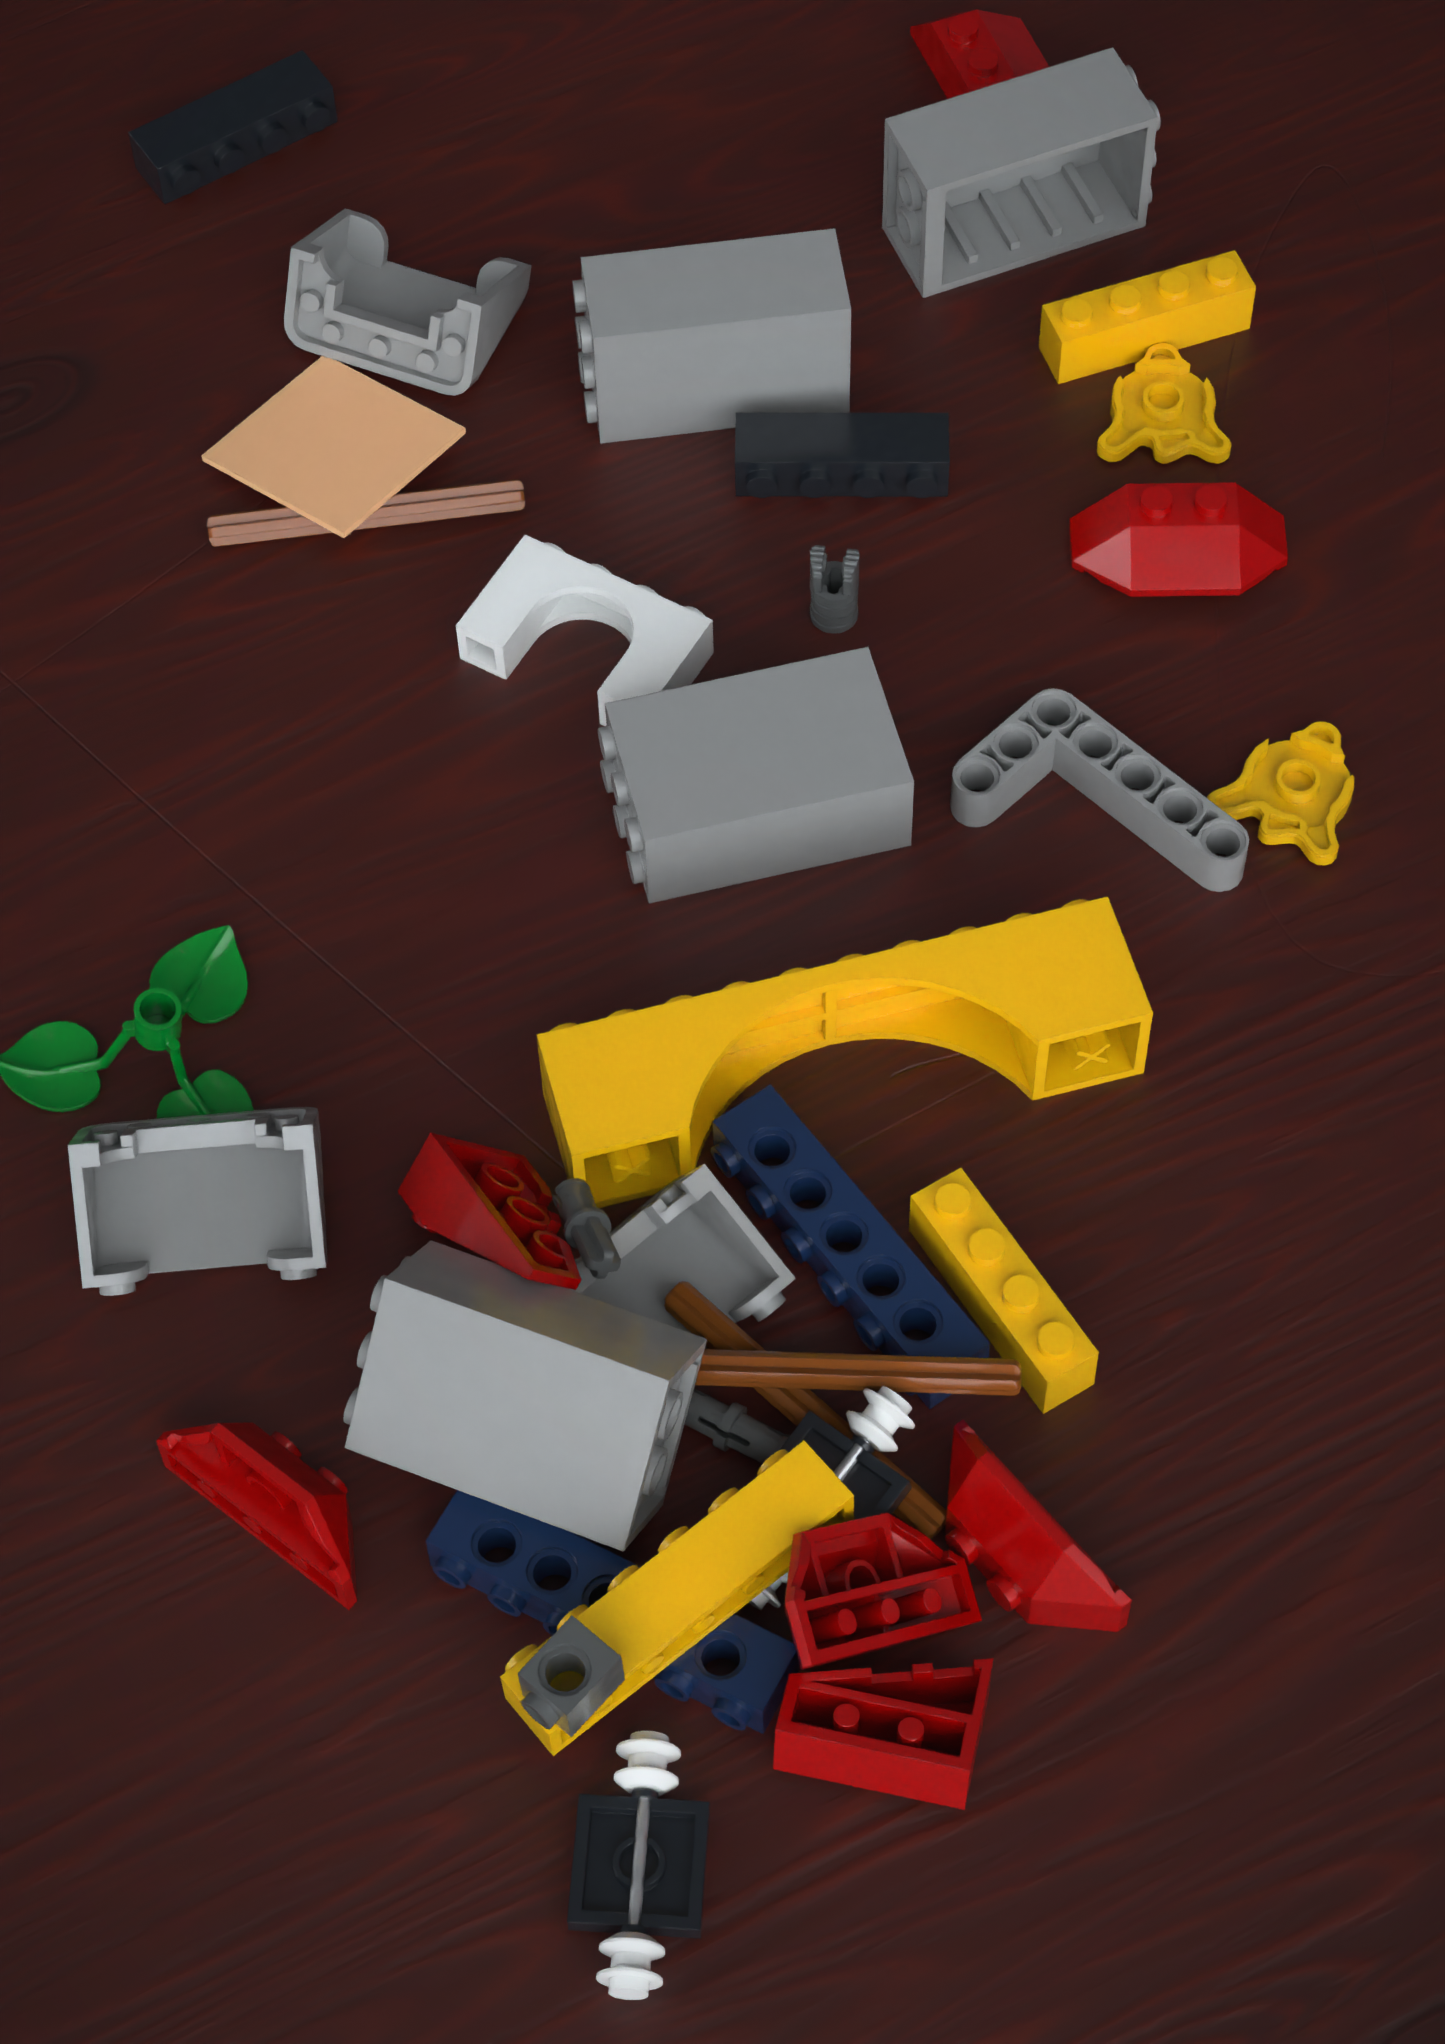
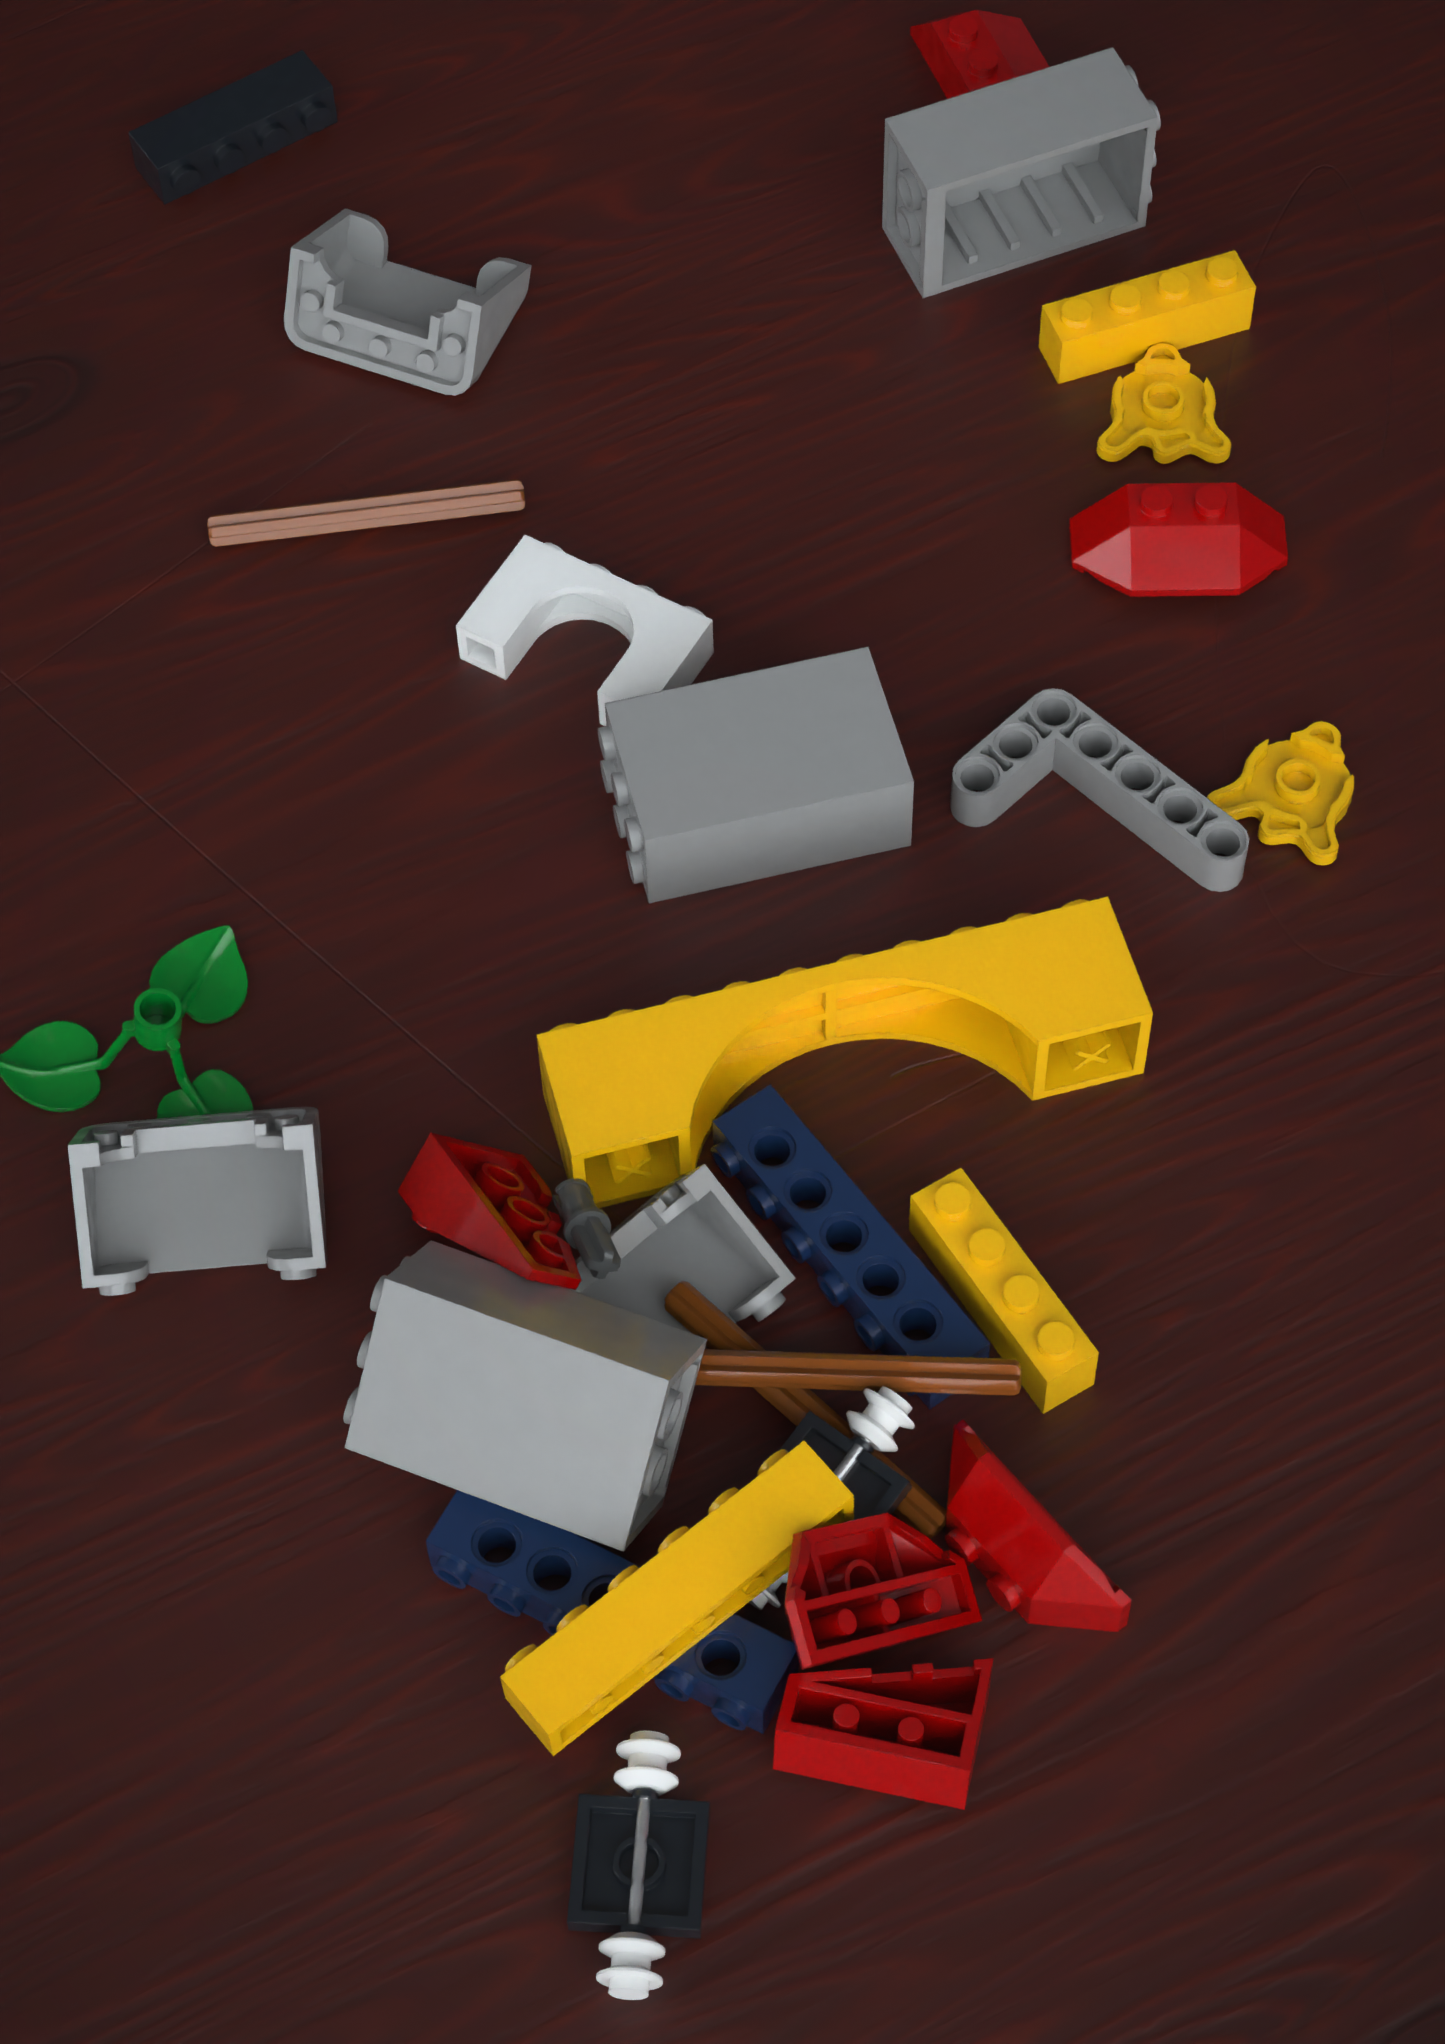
(272, 1496): red wedge -> none
(334, 445): light nougat piece -> none
(570, 1650): dark grey brick -> none
(711, 332): light grey container -> none
(733, 1427): dark grey pin -> none
(834, 590): dark grey hinge -> none
(842, 454): black brick -> none

